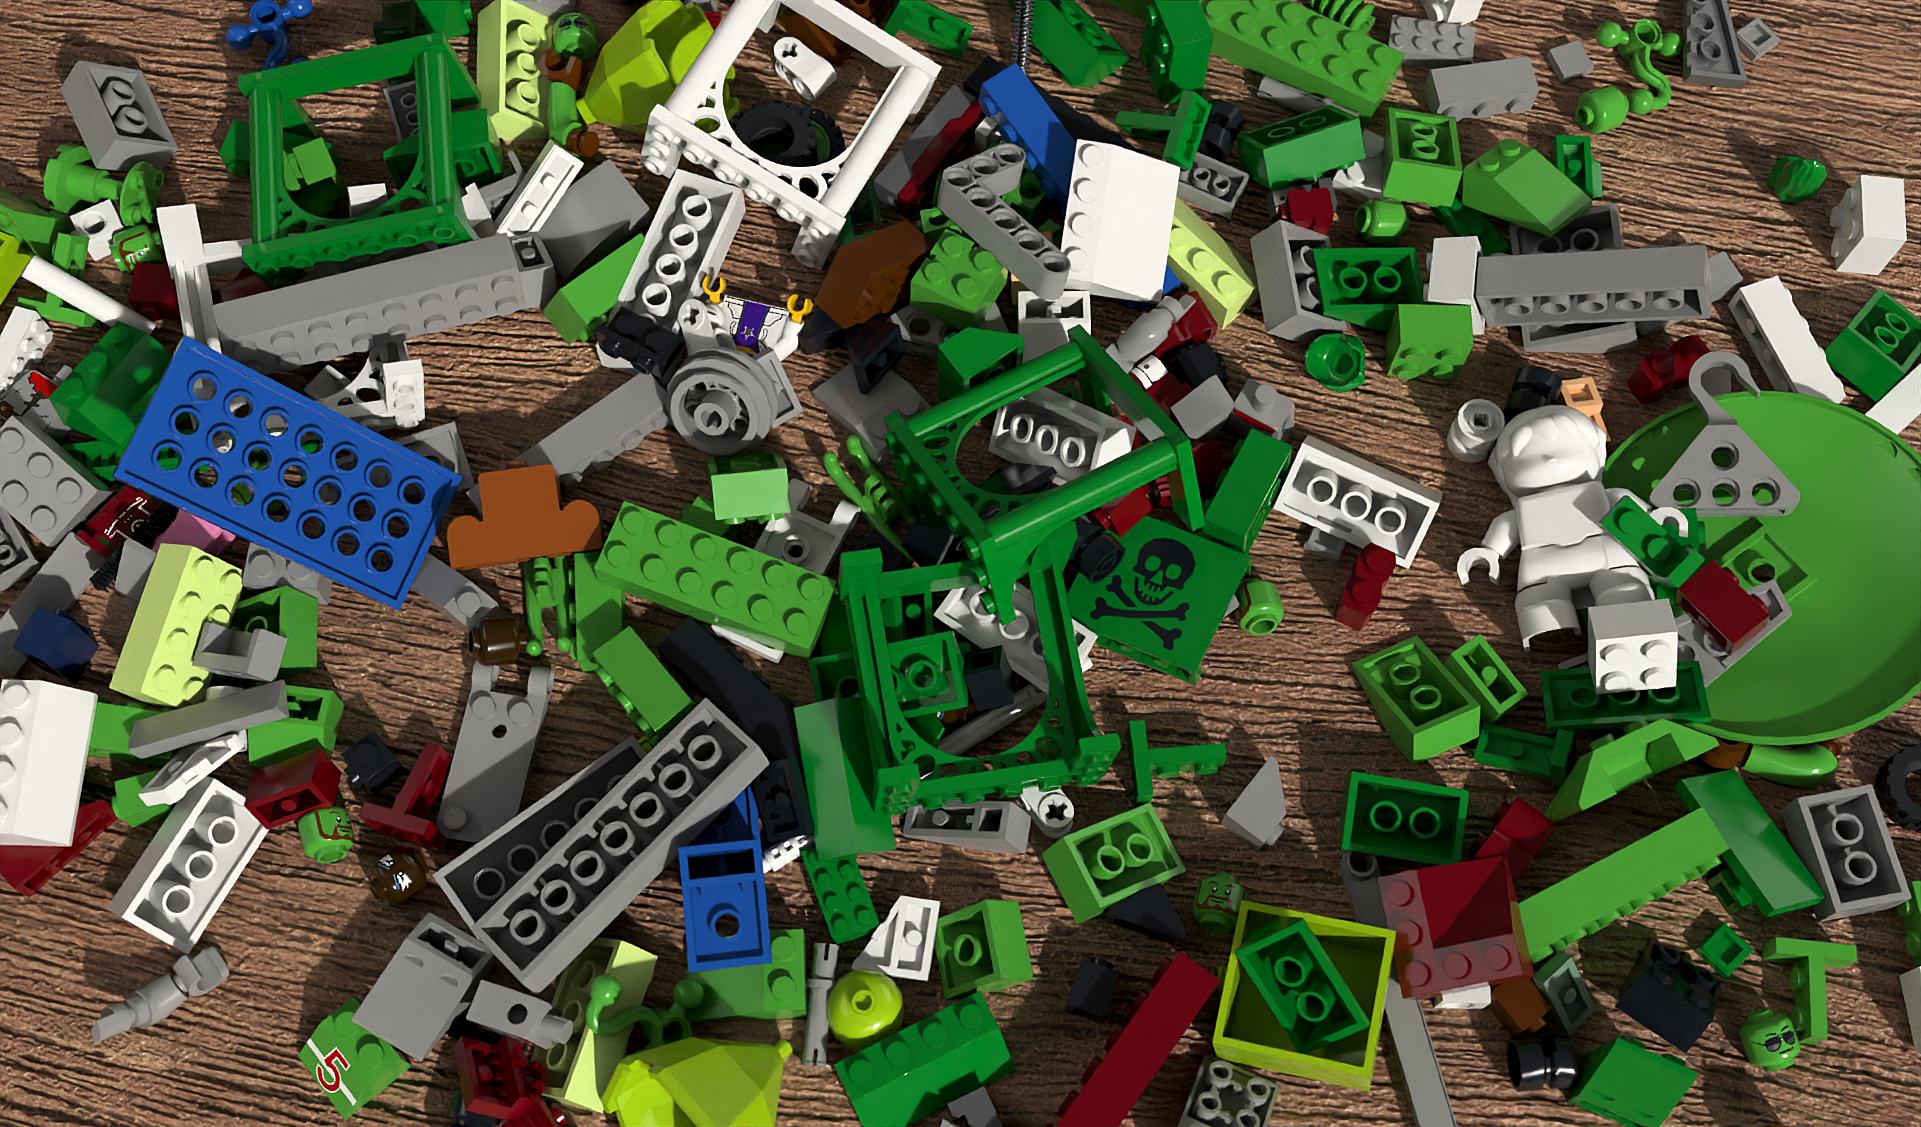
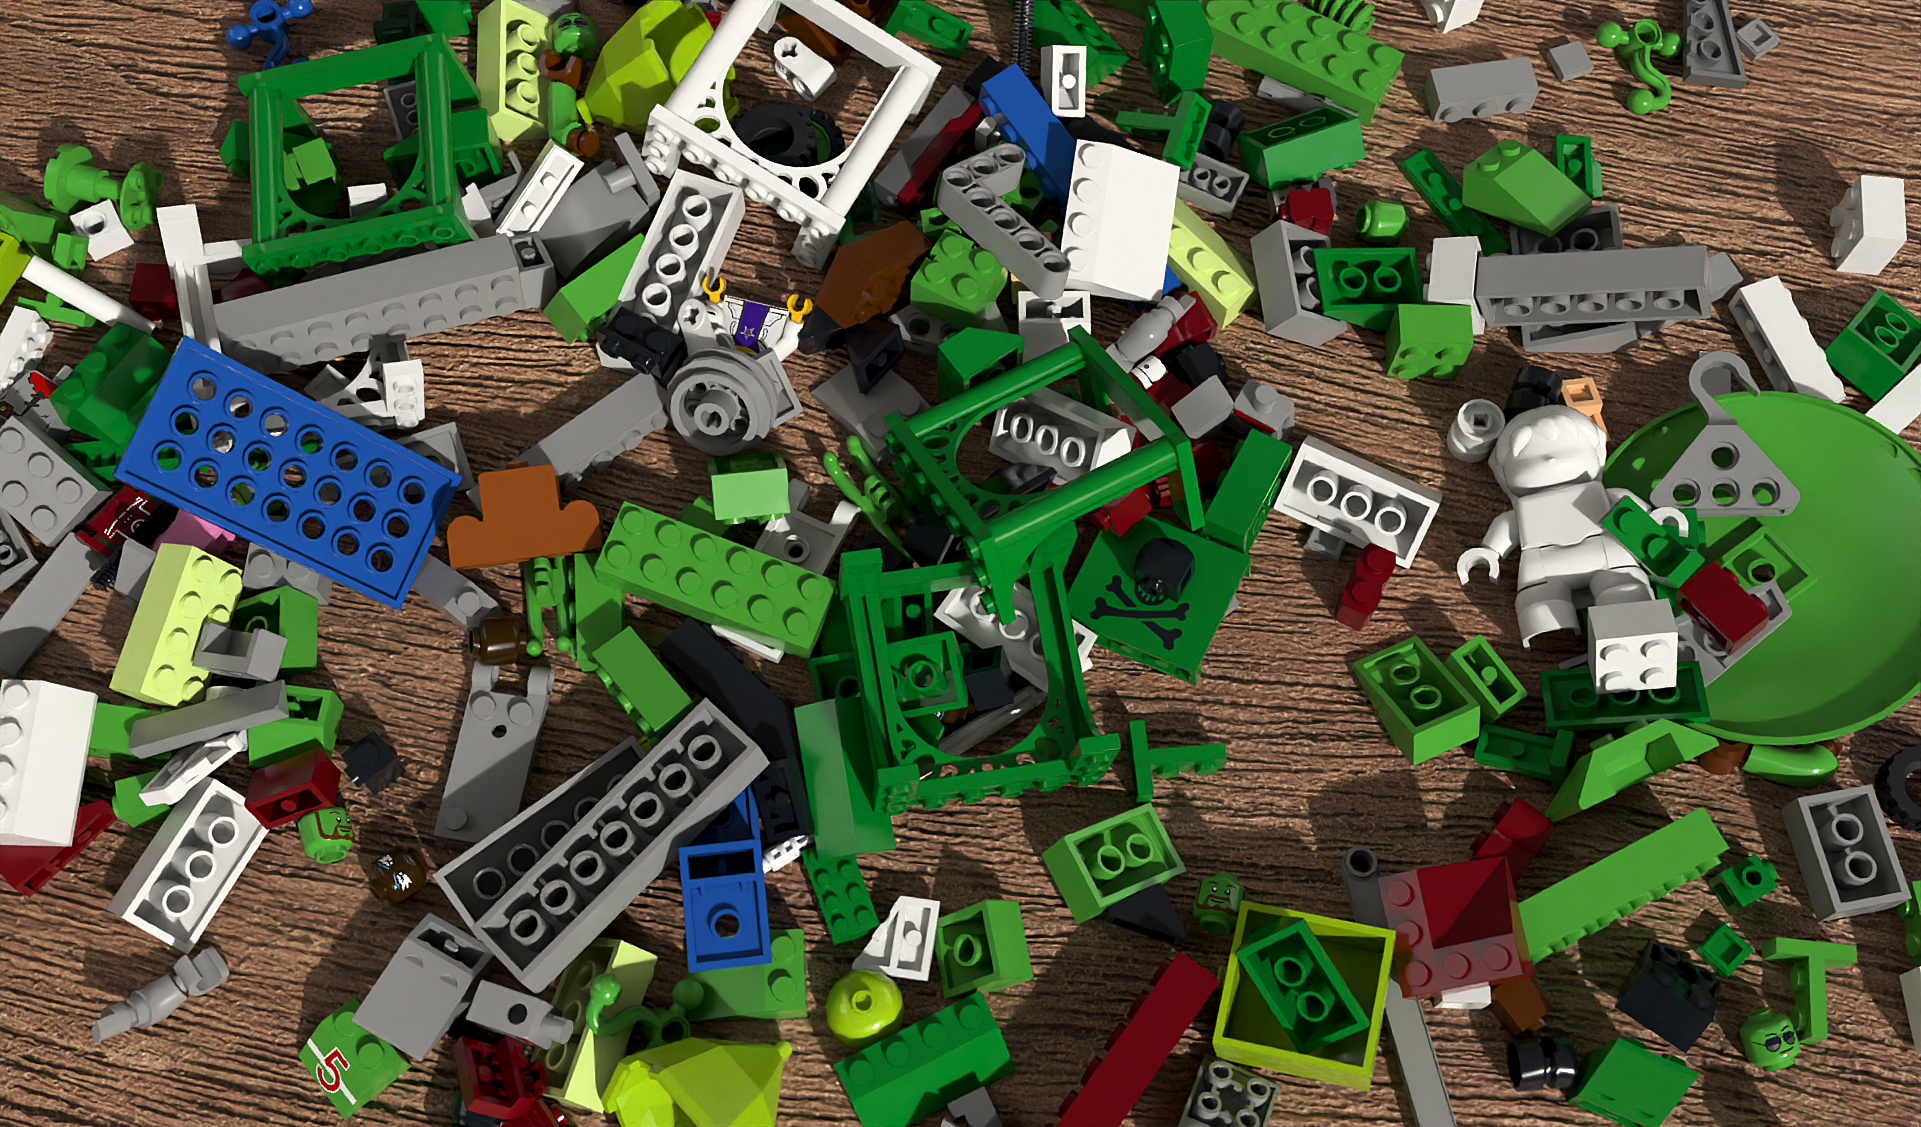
(56, 644): dark blue brick -> none
(117, 116): light grey brick -> none
(137, 246): bright green head -> none
(414, 802): dark red bracket -> none
(632, 173): none -> light grey tile
(817, 1020): light grey pin -> none
(979, 825): light grey slope -> none
(1041, 804): white piece -> none
(1064, 79): none -> white slope
(1093, 551): black wheel -> none
(1093, 989): black brick -> none
(1164, 570): none -> black brick
(1259, 607): bright green head -> none
(1259, 808): light grey slope -> none
(1337, 361): green hair -> none
(1364, 177): white wing -> none
(1402, 819): green slope -> none
(1420, 158): bright green slope -> none
(1431, 42): light grey piece -> none
(1565, 991): sand green slope -> none
(1601, 109): bright green head -> none
(1666, 369): dark red brick -> none
(1756, 847): green tile -> none
(1798, 180): green piece -> none

